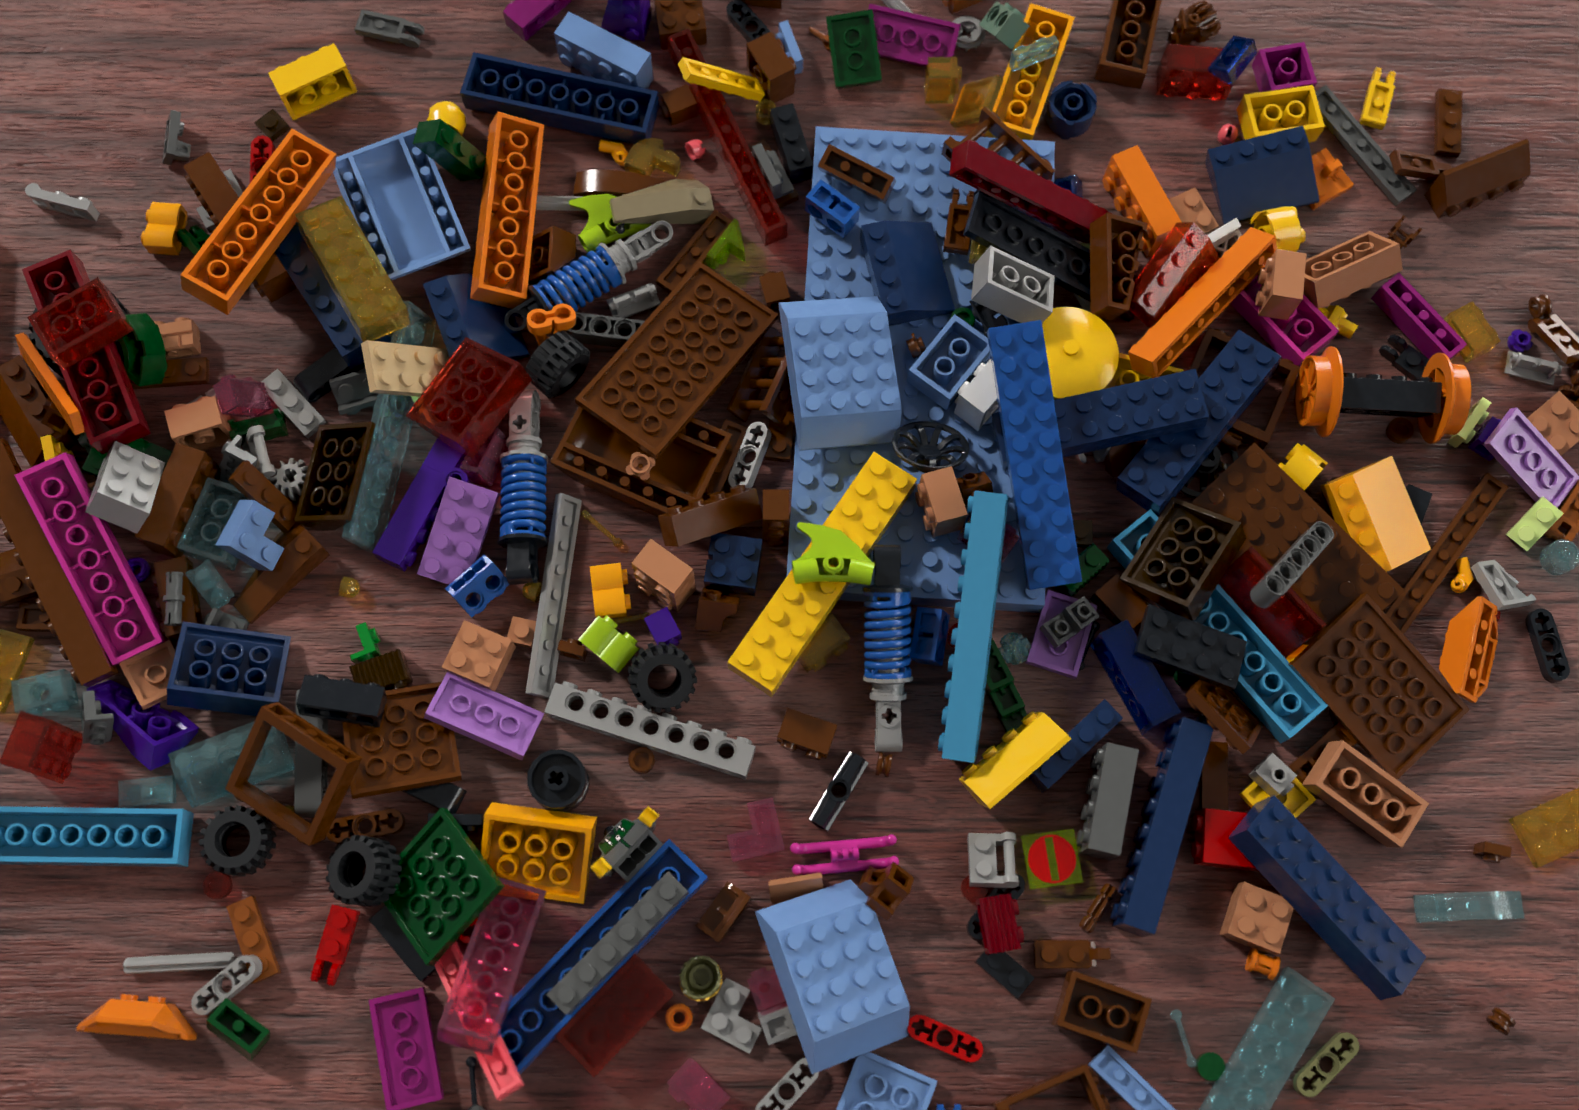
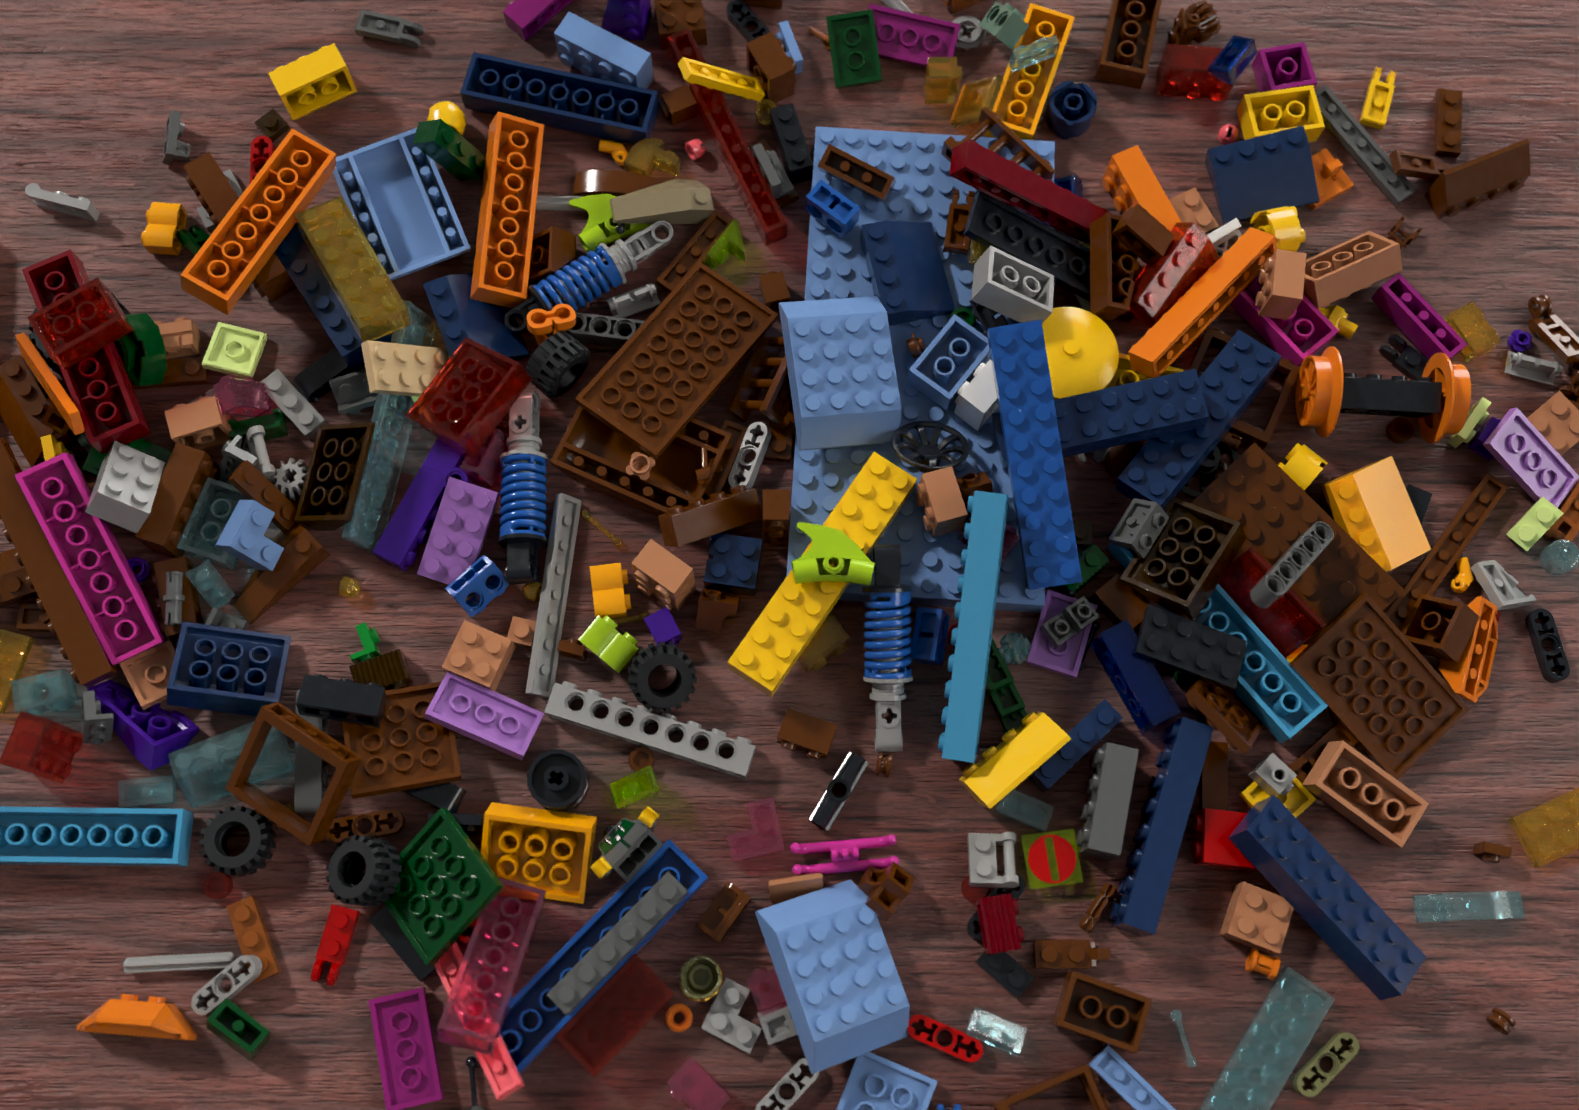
(234, 350): none -> yellowish green plate
(635, 787): none -> clear neon green slope
(703, 475): none -> reddish brown hand
(996, 1031): none -> clear light blue plate
(1025, 810): none -> clear light blue plate
(1139, 526): none -> dark grey bracket
(1143, 234): none -> reddish brown brick
(1210, 1066): dark green tile -> none
(1440, 627): none -> reddish brown brick

